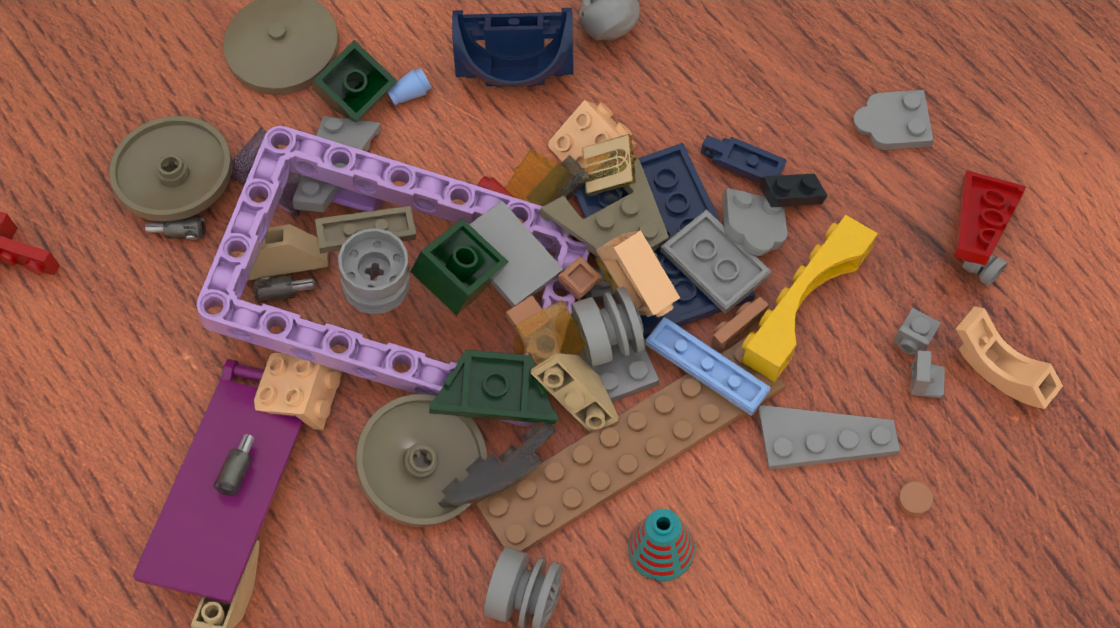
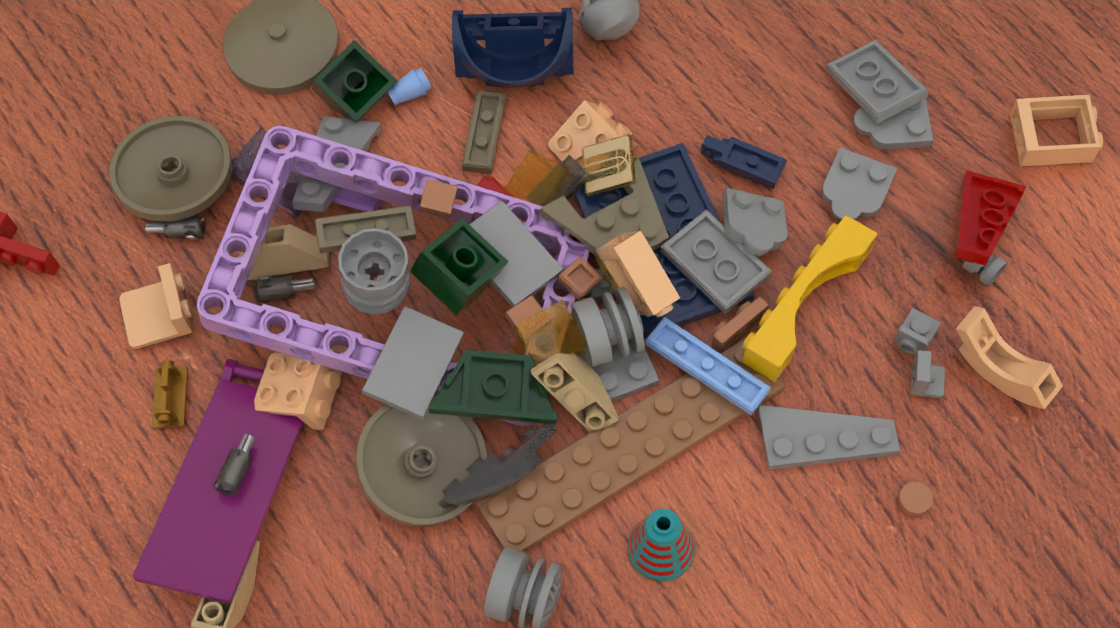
(157, 310): none -> light nougat bracket
(169, 396): none -> pearl gold hinge
(413, 363): none -> light grey tile
(438, 198): none -> nougat tile
(484, 132): none -> dark tan tile
(793, 190): black plate -> none
(856, 185): none -> light grey plate
(877, 81): none -> light grey tile
(1058, 107): none -> light nougat window

